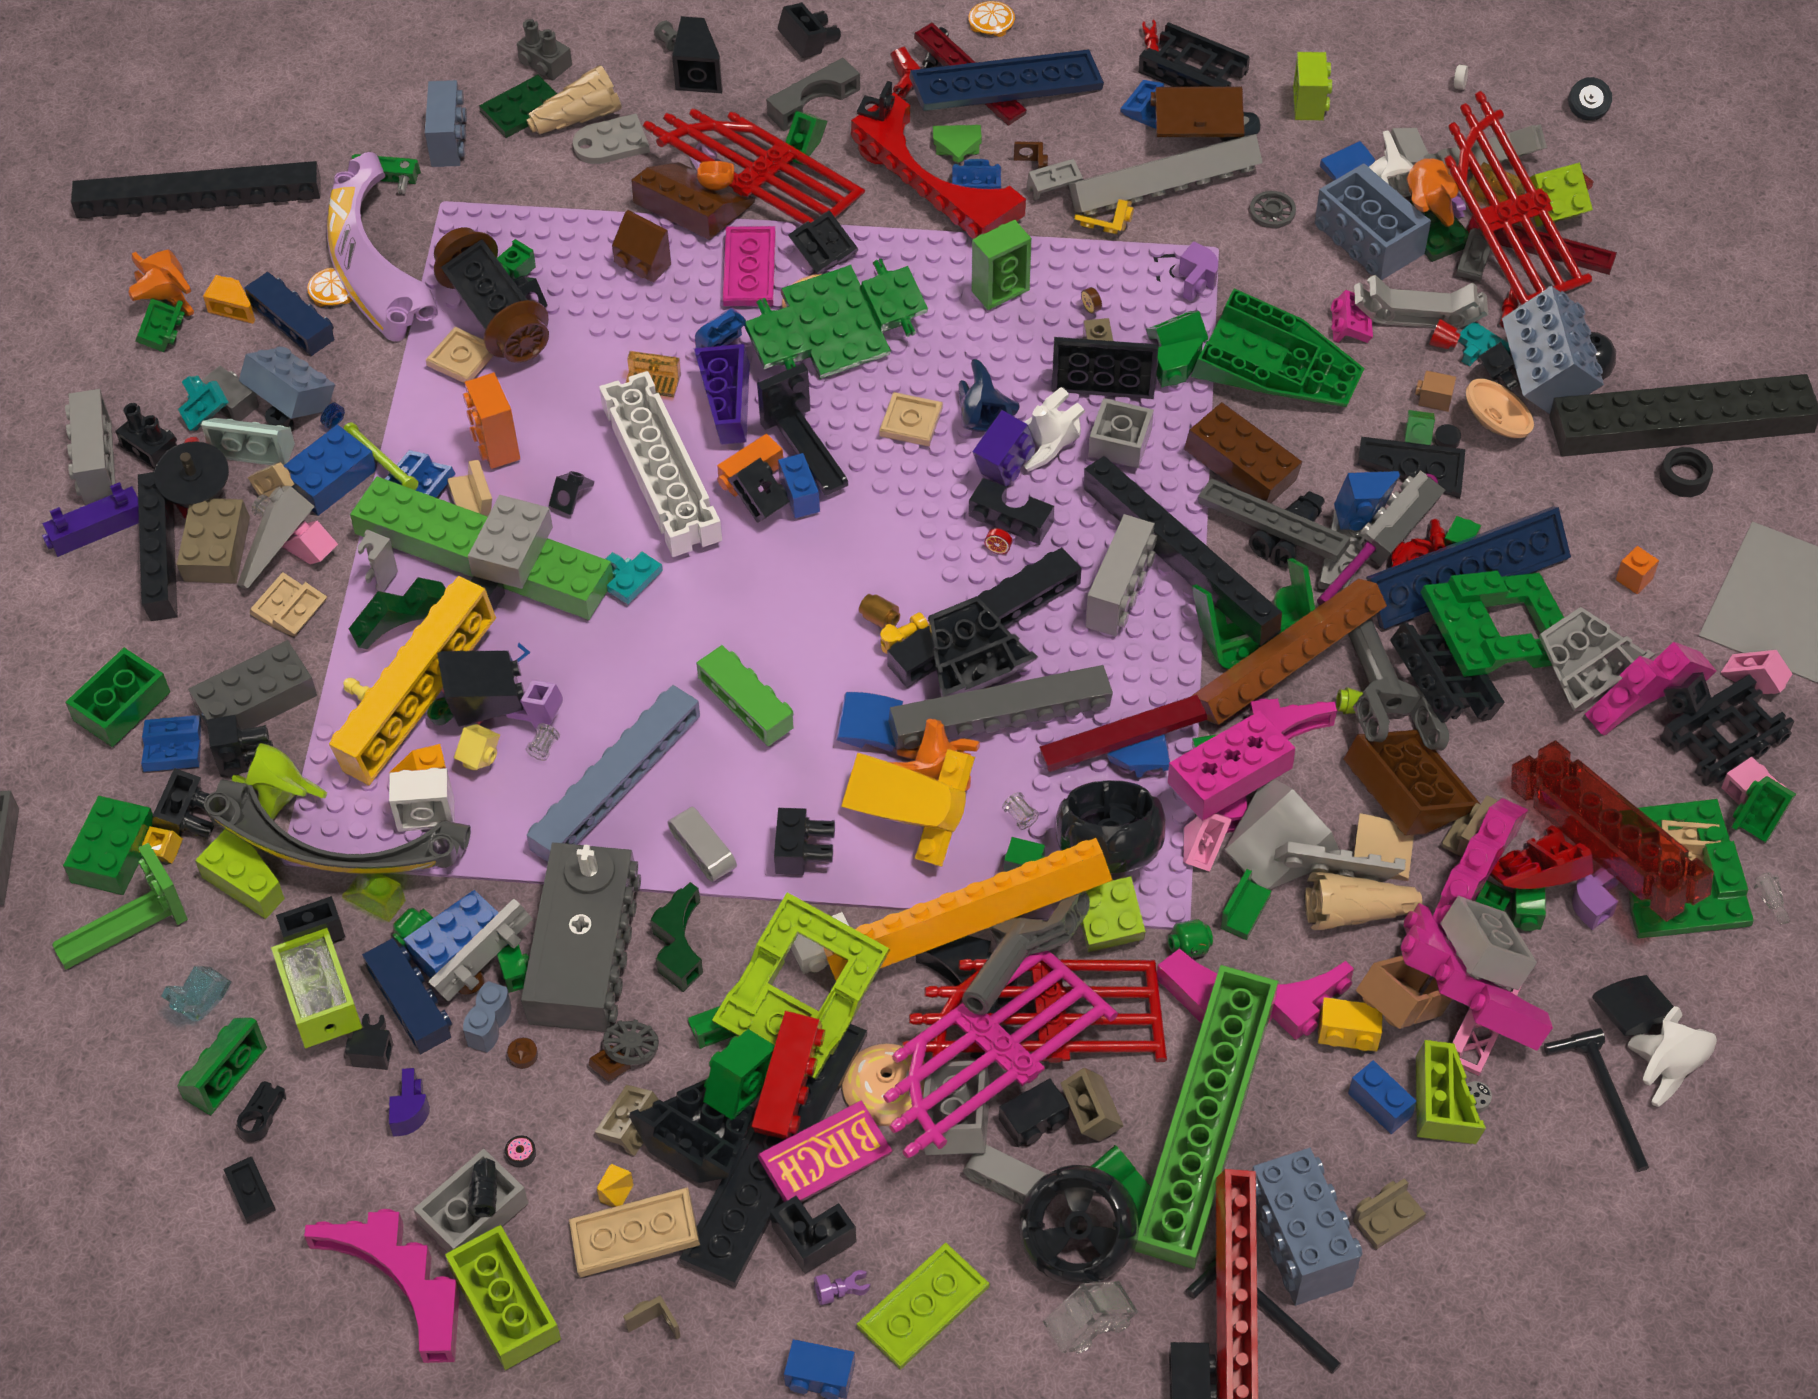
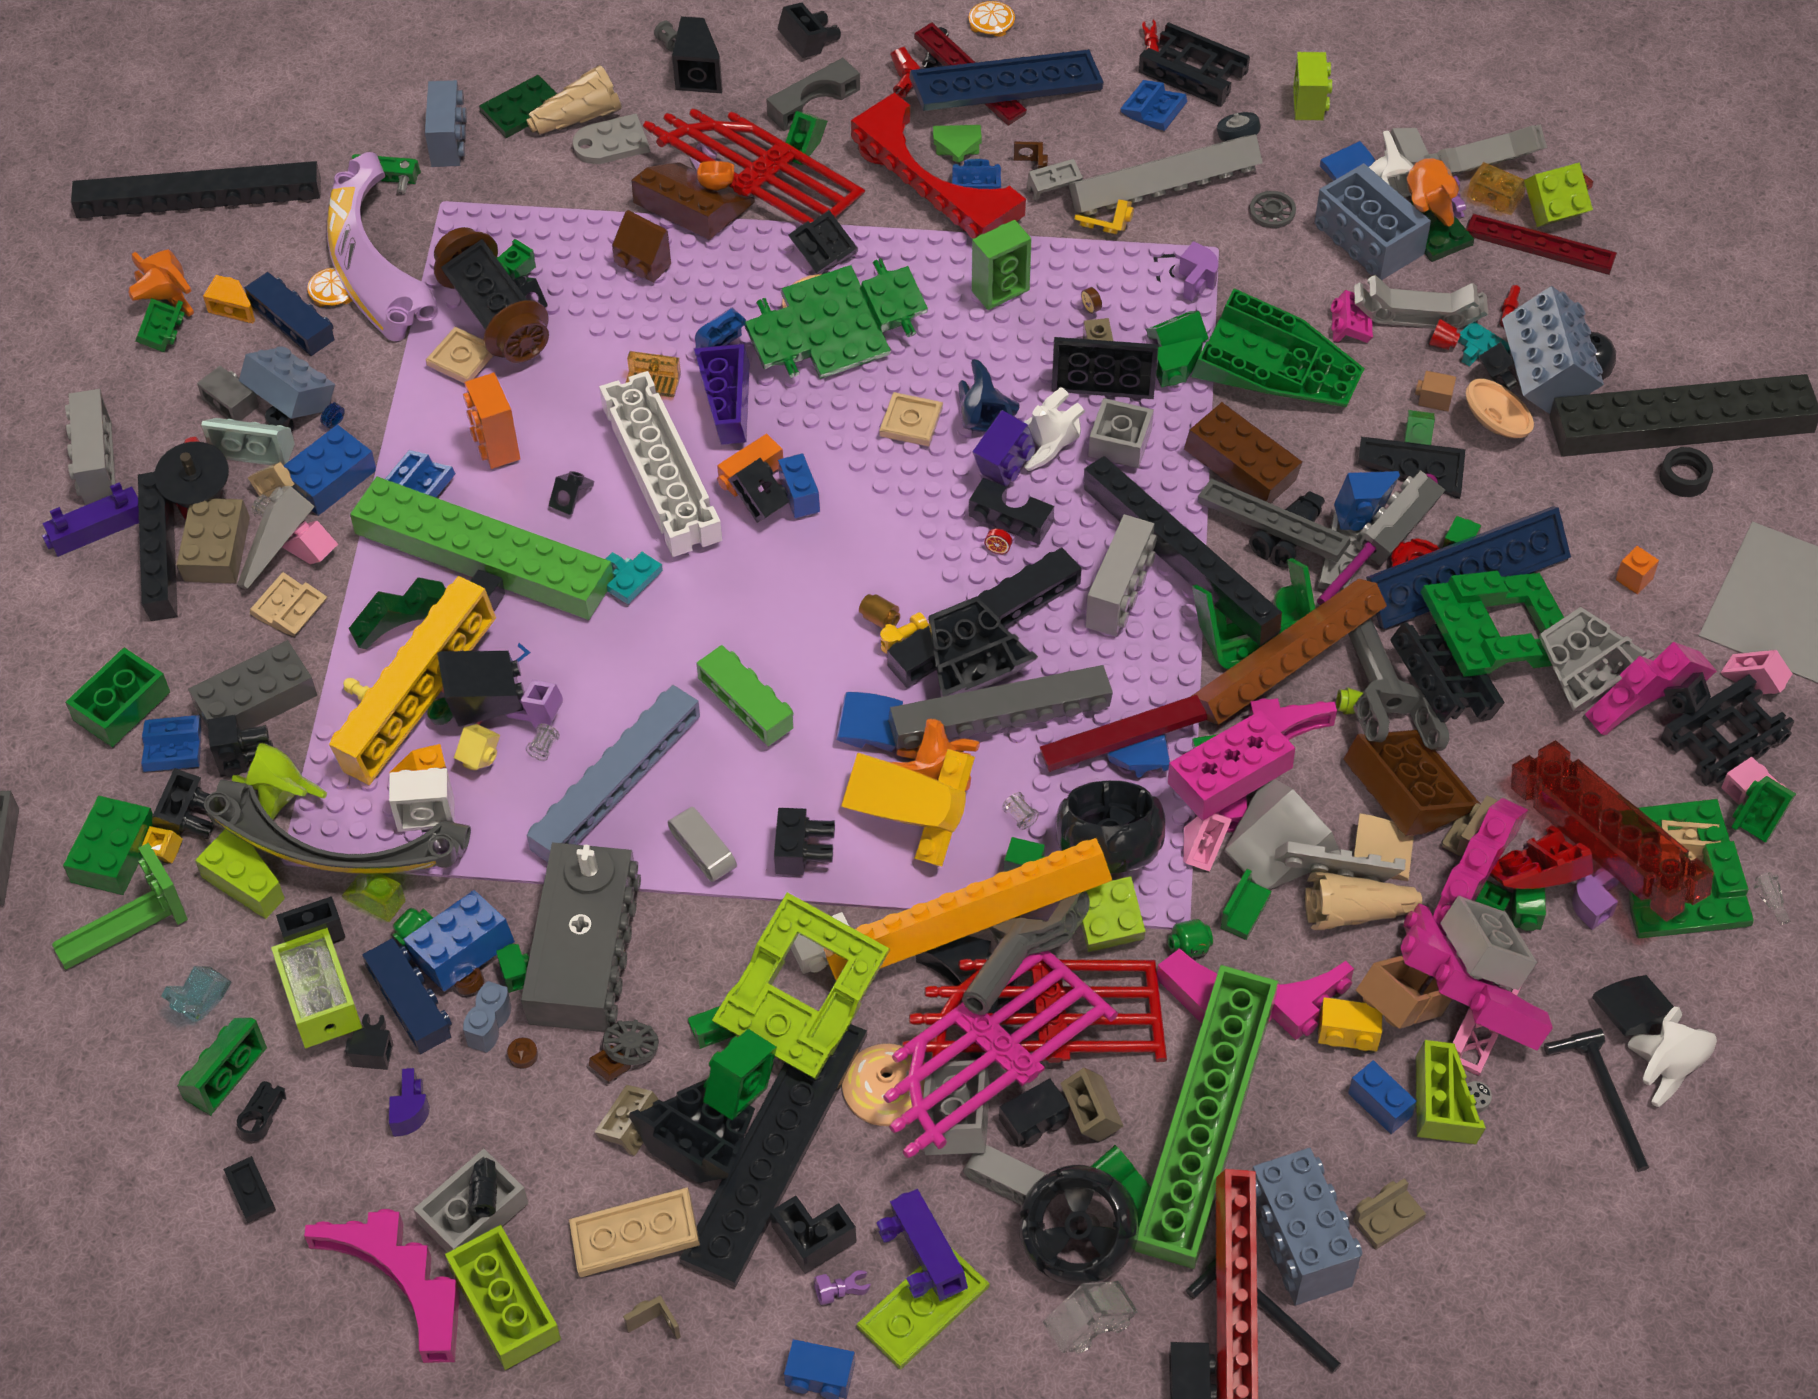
(144, 436): black brick -> none
(202, 402): teal hinge -> none
(380, 557): light grey hinge -> none
(381, 458): lime bar -> none
(471, 490): tan panel -> none
(480, 950): light grey hinge -> none
(510, 541): light grey brick -> none
(520, 1151): tile -> none
(543, 51): dark grey brick -> none
(615, 1186): yellow slope -> none
(677, 960): dark green arch -> none
(749, 265): dark pink tile -> none
(782, 404): black bracket -> none
(788, 1075): red brick -> none
(825, 1153): dark pink tile -> none
(885, 103): black bracket -> none
(928, 1244): none -> dark purple brick
(1198, 111): reddish brown door -> none
(1436, 534): red bar -> none
(1447, 436): black tile -> none
(1461, 77): white tile -> none
(1474, 256): dark grey hinge -> none
(1512, 211): red piece -> none
(1590, 98): black wheel -> none

